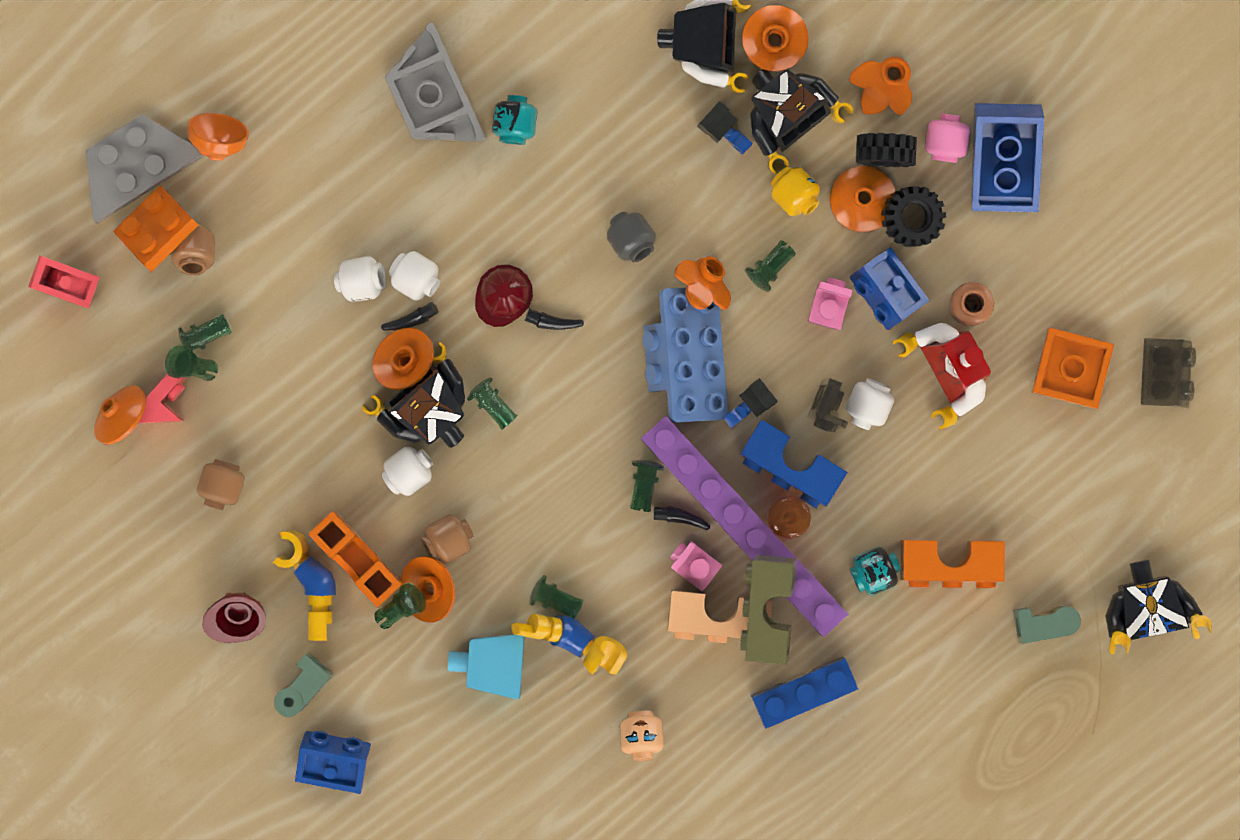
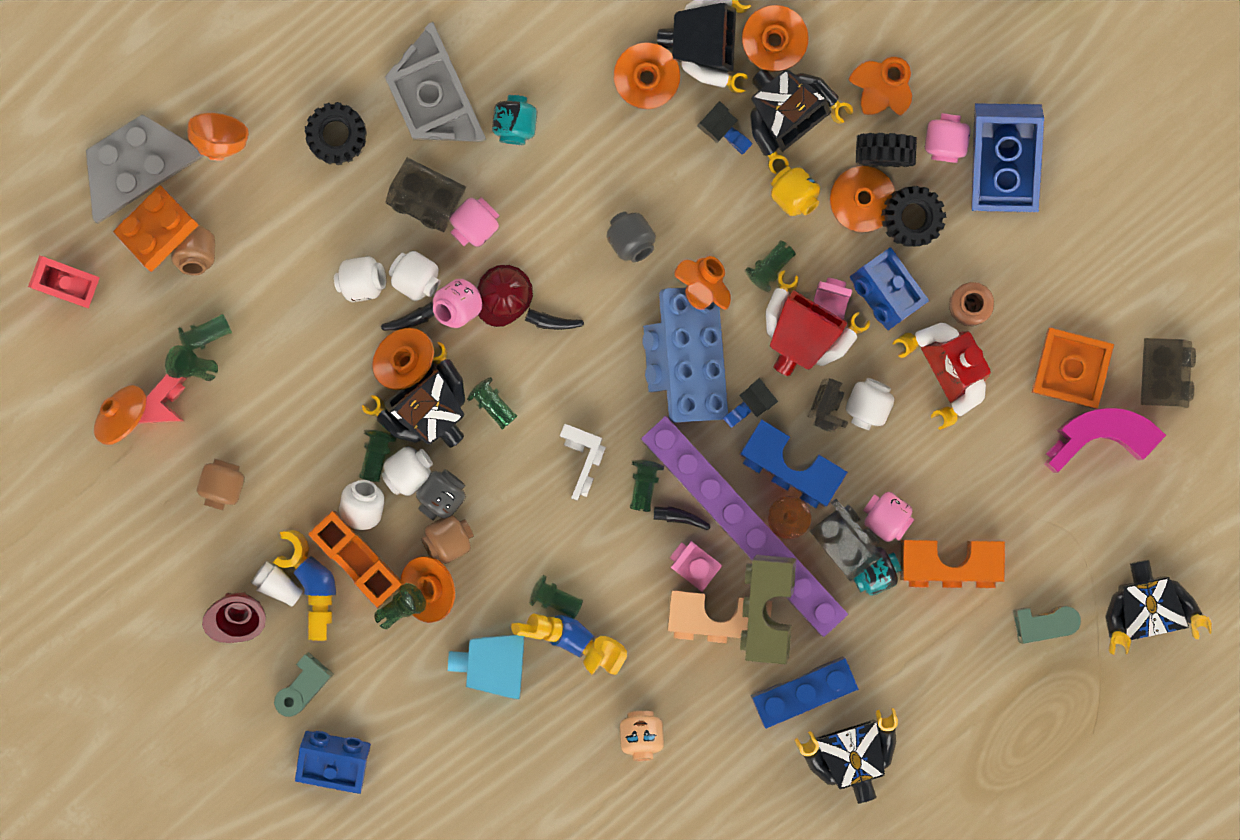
(276, 584): none -> white cone
(321, 119): none -> black tyre
(361, 505): none -> white head
(375, 454): none -> clear green pin
(424, 195): none -> clear smoke bracket
(441, 495): none -> dark grey head
(457, 303): none -> bright pink head
(474, 222): none -> bright pink head
(577, 440): none -> white bracket
(651, 59): none -> orange dish
(806, 331): none -> red torso
(846, 542): none -> clear smoke bracket
(853, 755): none -> torso
(888, 516): none -> bright pink head
(1125, 427): none -> dark pink arch

